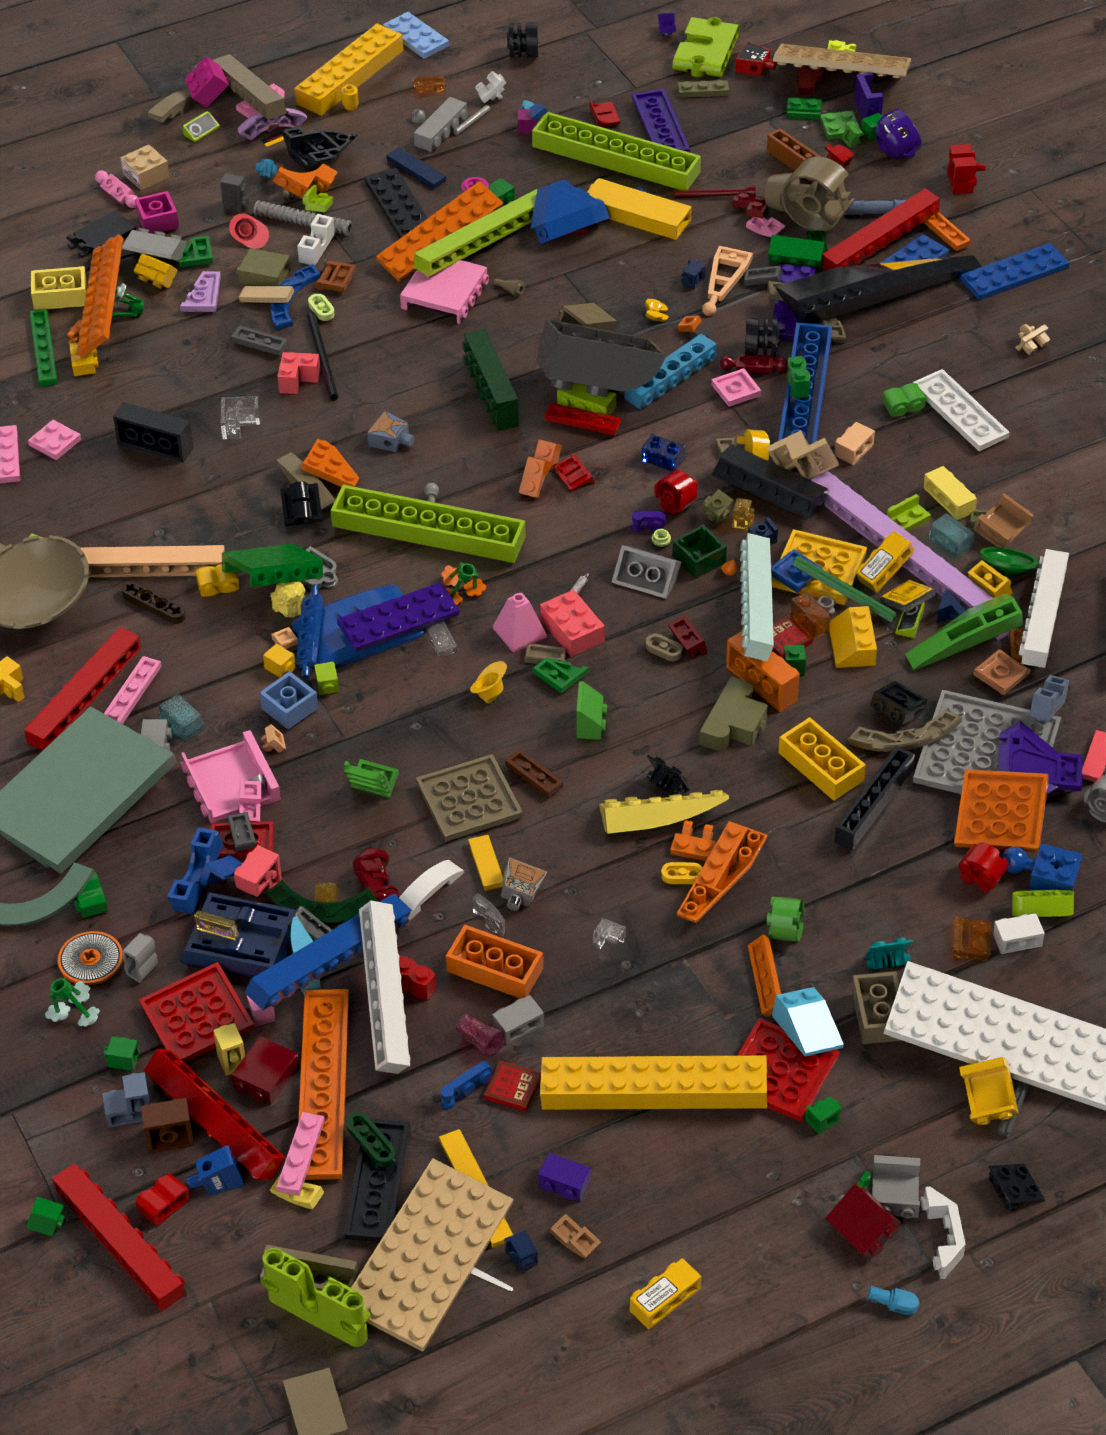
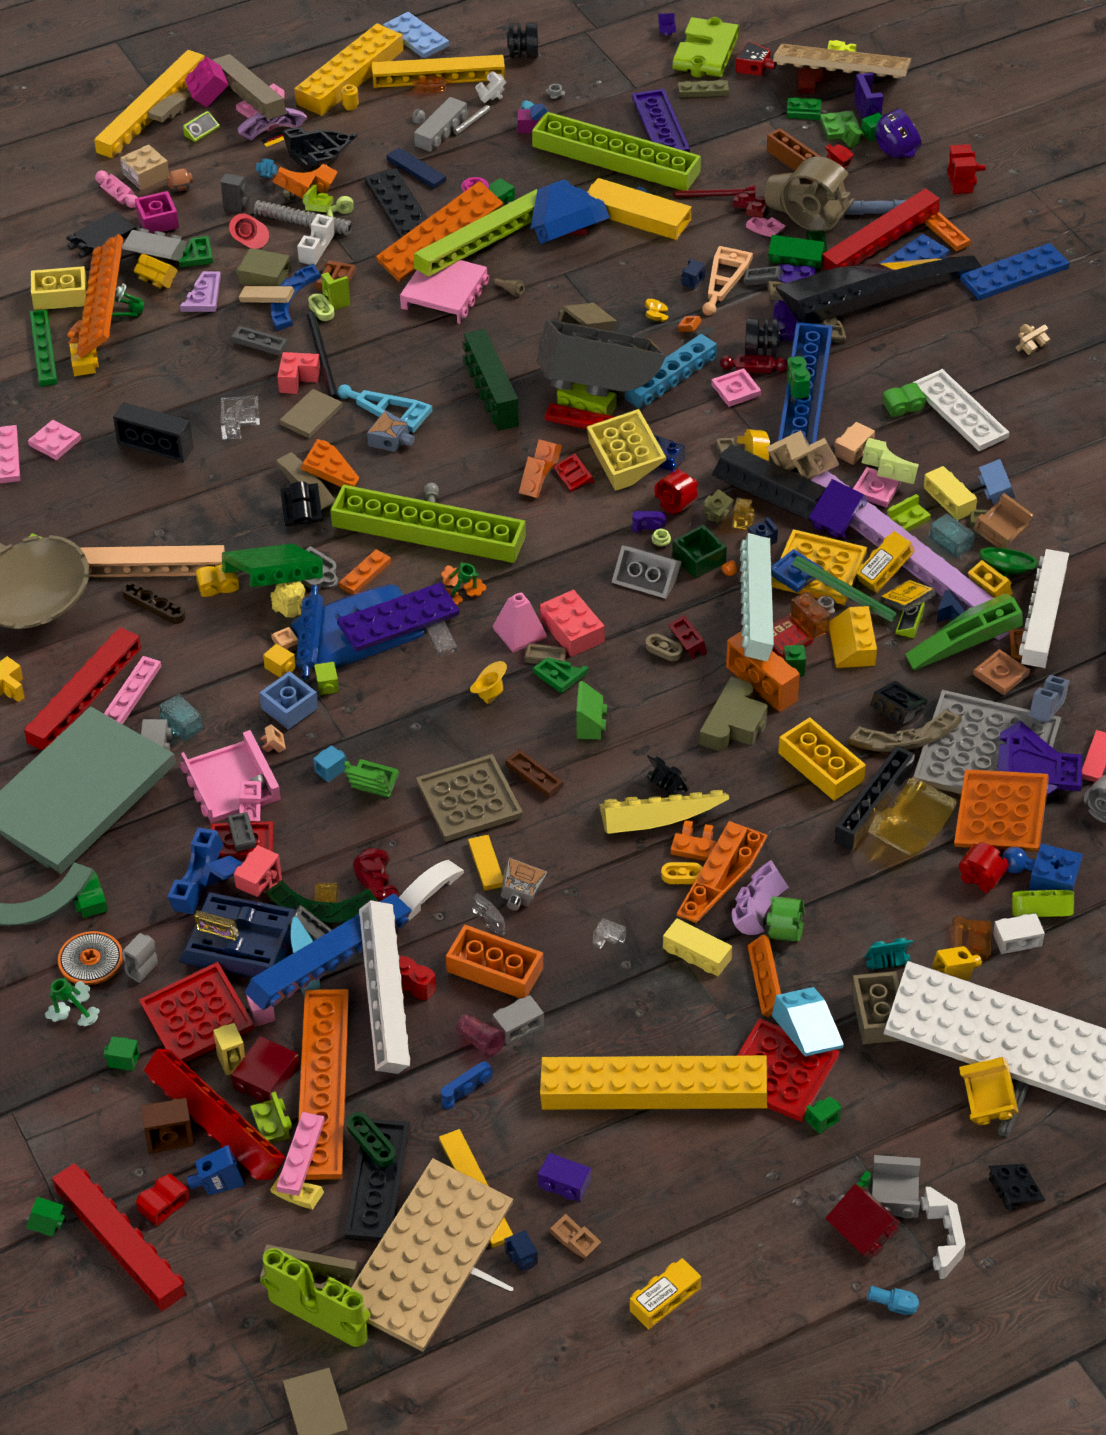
(124, 1105): sand blue brick -> none
(135, 116): none -> yellow brick
(179, 180): none -> nougat head
(271, 1119): none -> lime bracket
(311, 413): none -> dark tan tile
(329, 763): none -> dark azure brick
(336, 291): none -> lime panel
(341, 207): none -> yellowish green plate
(365, 572): none -> orange plate
(413, 416): none -> medium azure plate
(452, 69): none -> yellow brick
(512, 1085): tile -> none
(555, 91): none -> light grey plate
(580, 583): white piece -> none
(604, 114): red piece -> none
(625, 448): none -> light yellow slope
(697, 947): none -> light yellow brick
(756, 899): none -> lavender brick
(837, 509): none -> dark purple panel
(876, 488): none -> bright pink plate
(889, 465): none -> yellowish green arch
(915, 819): none -> clear yellow panel
(956, 962): none -> yellow torso
(996, 481): none -> medium blue brick

